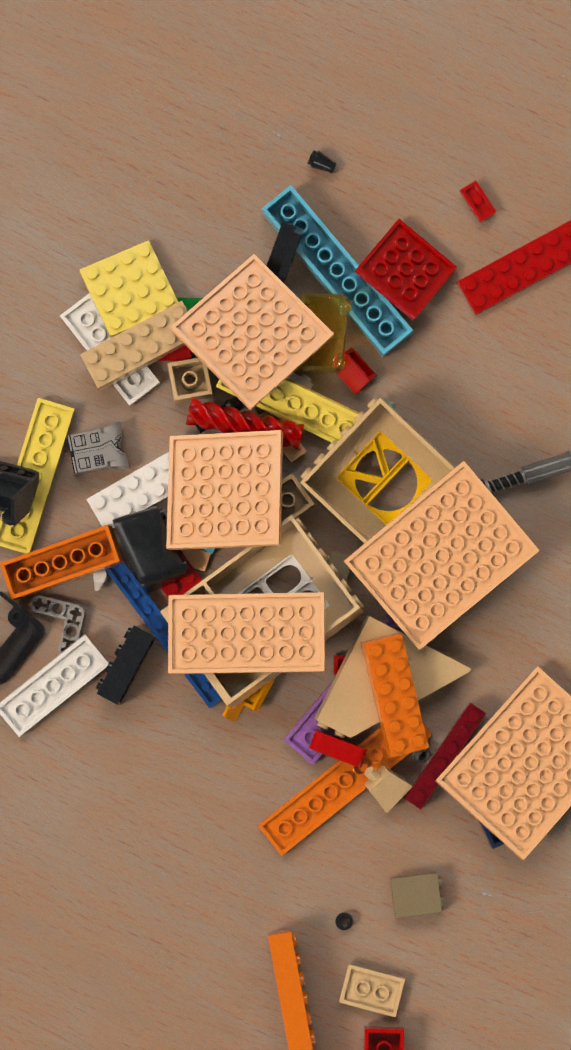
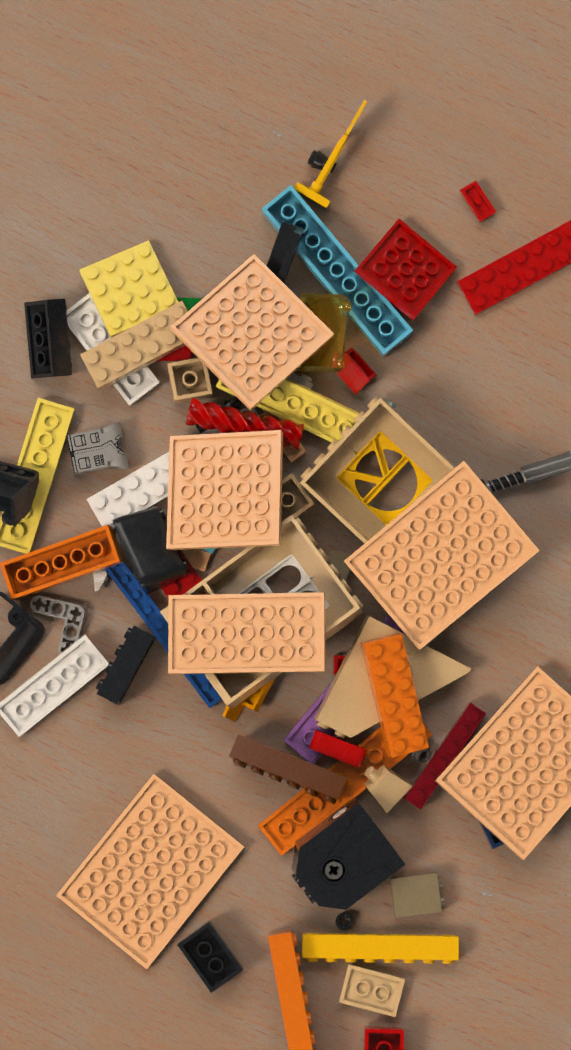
(48, 338): none -> black slope
(150, 871): none -> light nougat plate
(210, 956): none -> black brick
(288, 768): none -> reddish brown brick
(314, 190): none -> yellow piece
(354, 848): none -> black piece
(380, 946): none -> yellow brick

